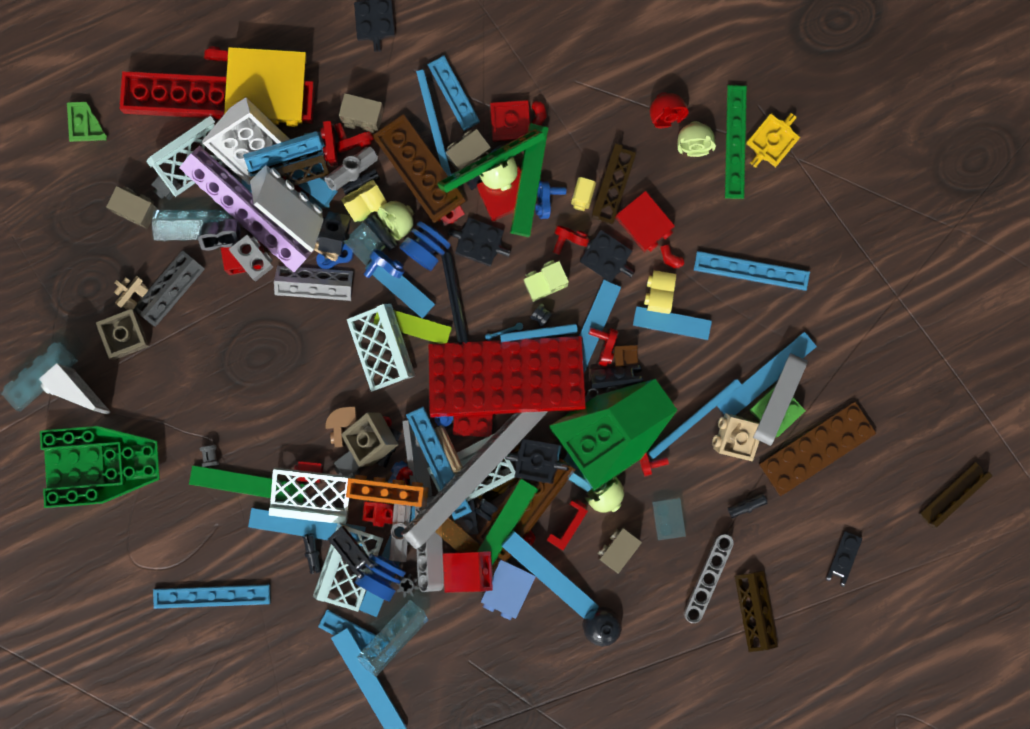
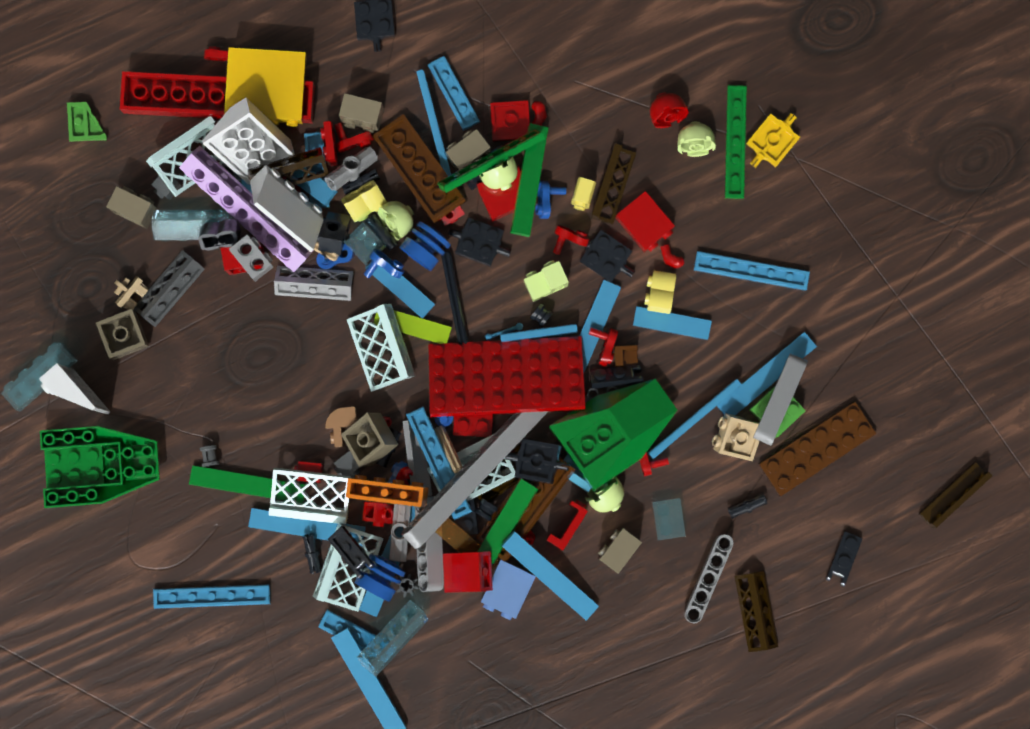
(283, 151): dark azure tile -> none
(602, 626): black cylinder -> none

